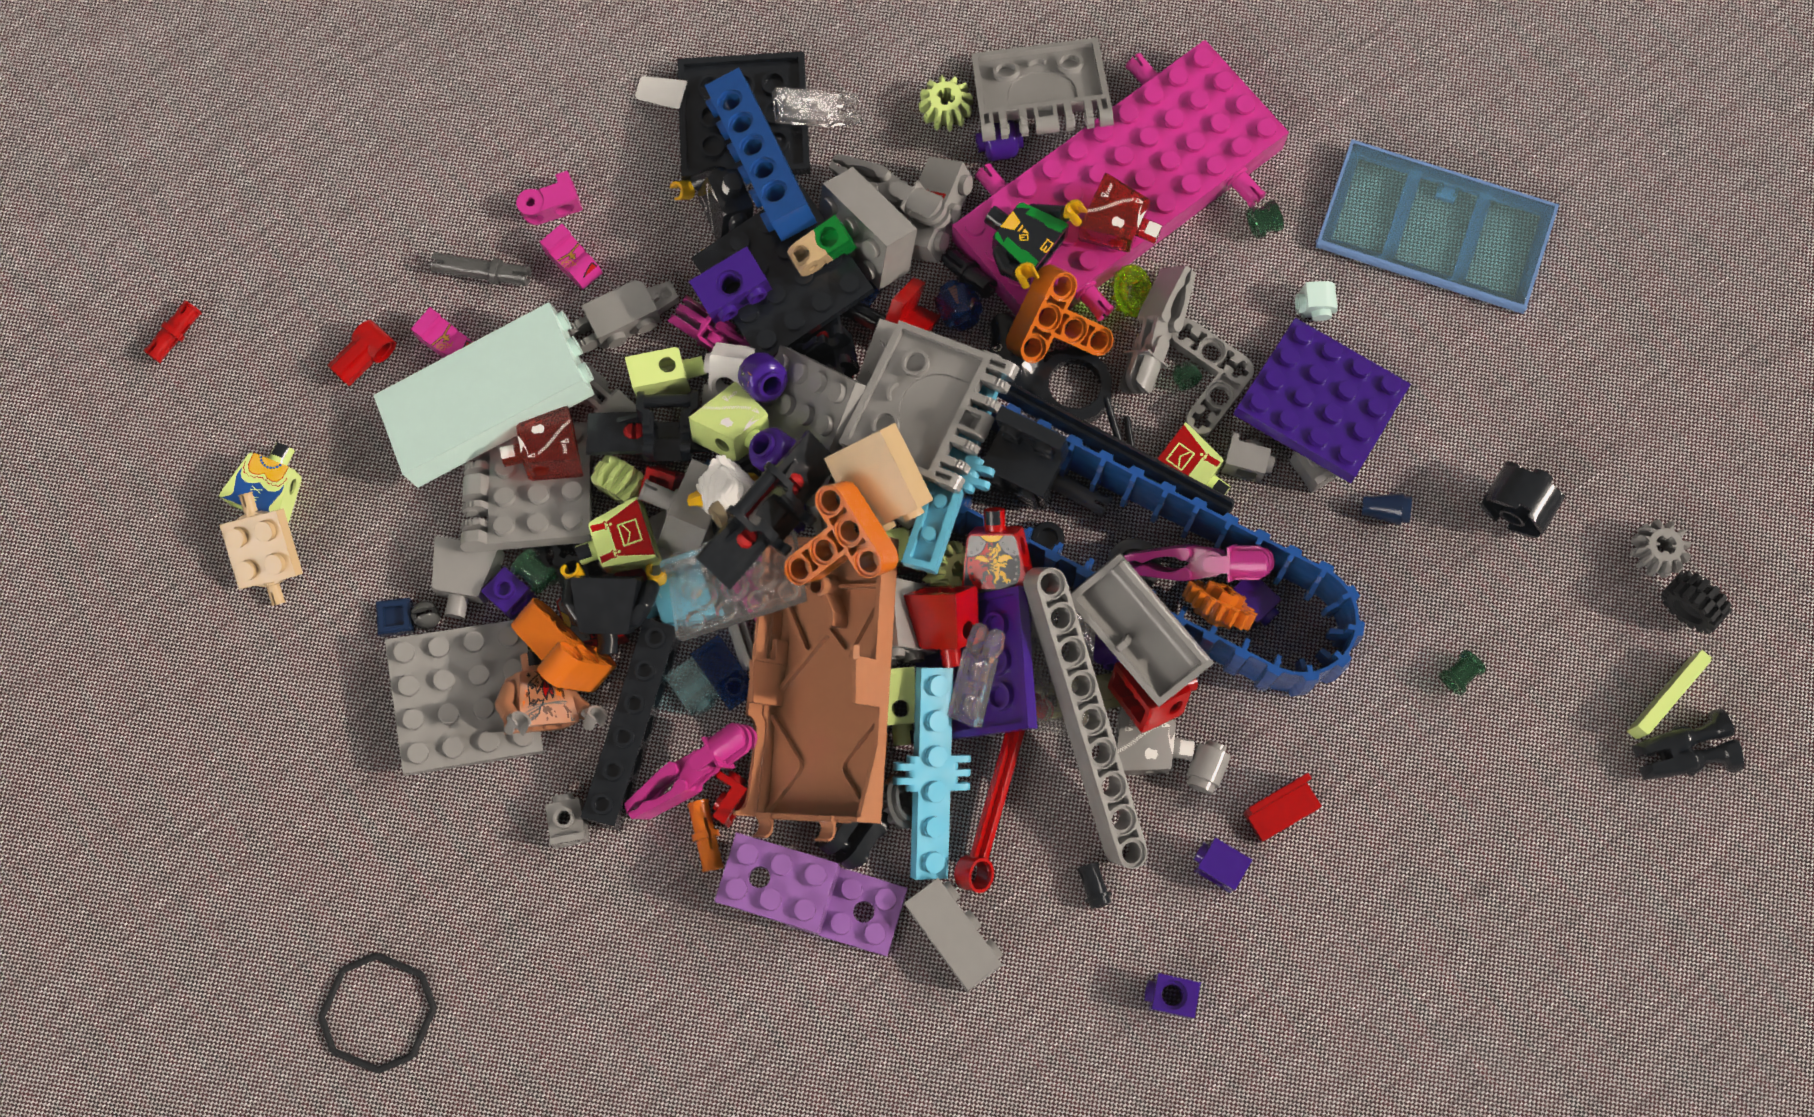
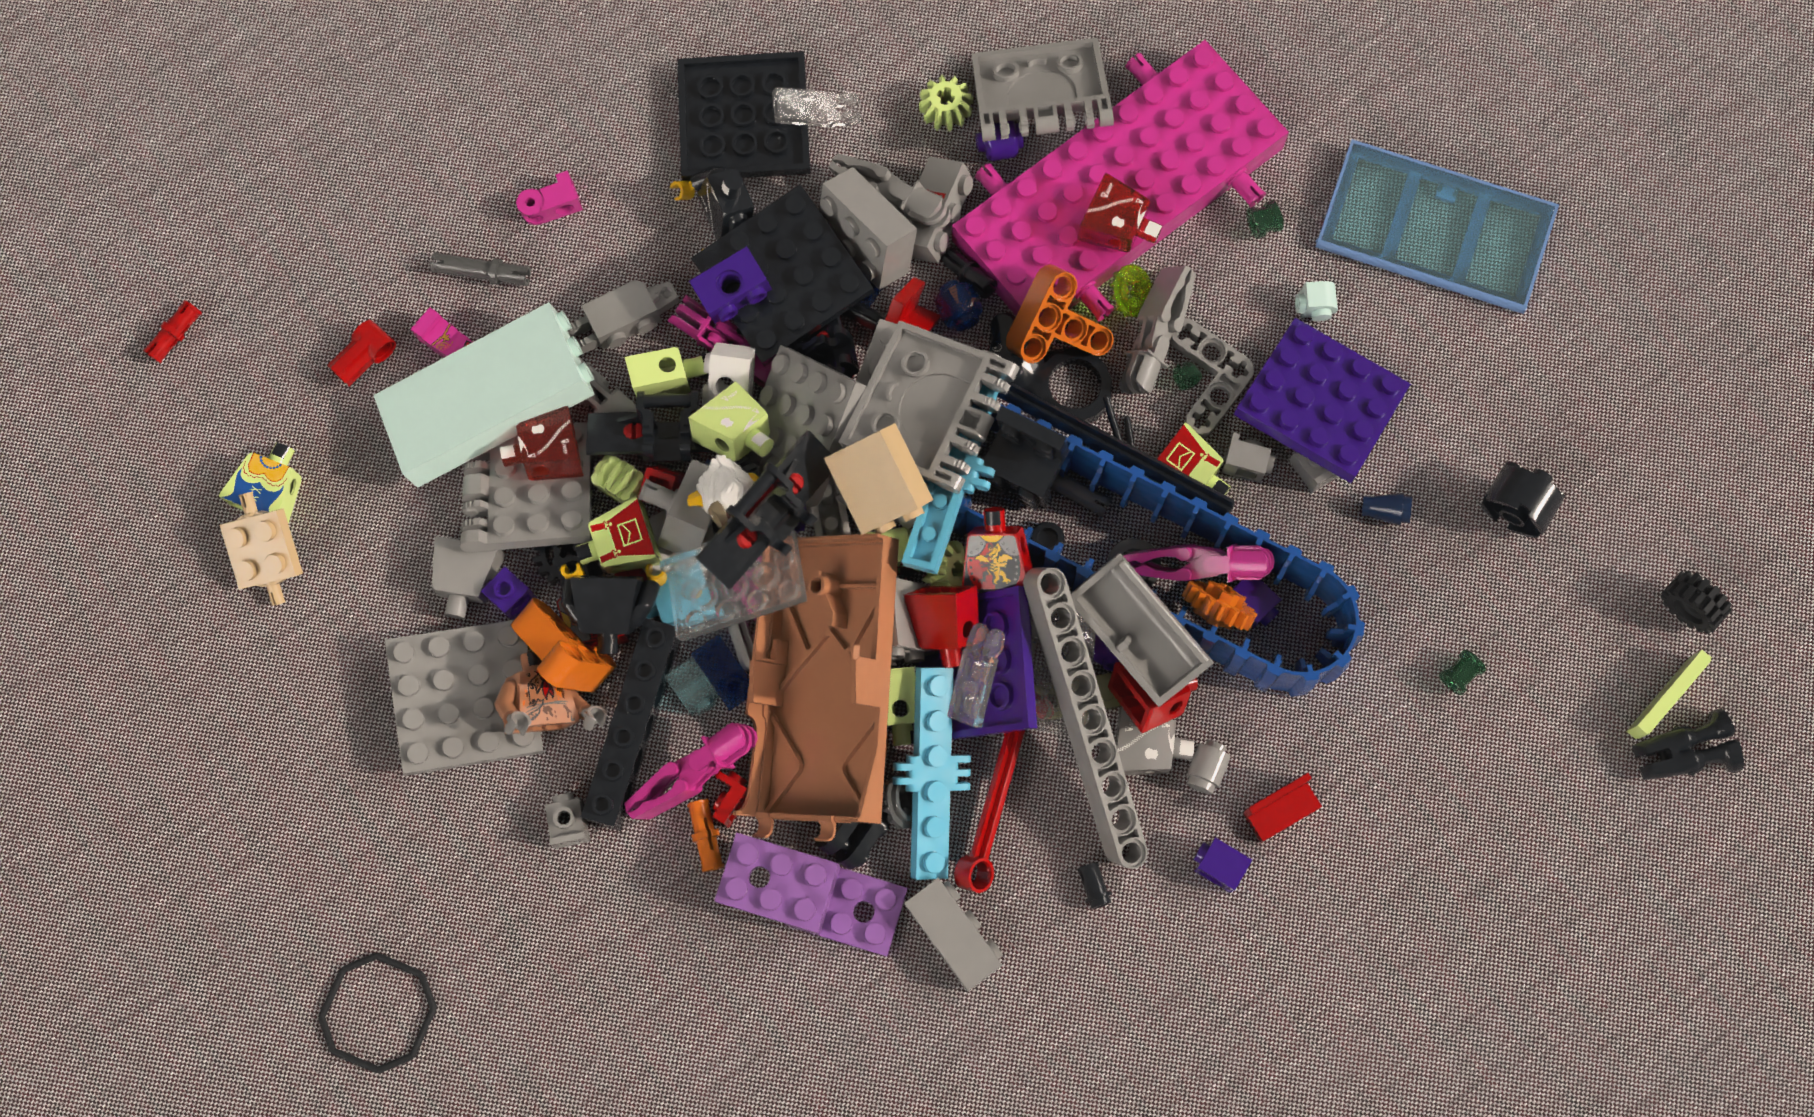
(394, 617): dark blue tile -> none
(428, 620): dark grey hinge -> none
(533, 571): clear green bush -> none
(570, 257): dark pink leg -> none
(661, 91): white sticker -> none
(760, 154): blue brick -> none
(762, 377): dark purple head -> none
(769, 446): dark purple head -> none
(821, 246): leg -> none
(844, 539): orange beam -> none
(1030, 237): torso -> none
(1188, 992): dark purple brick -> none
(1674, 548): light grey gear -> none

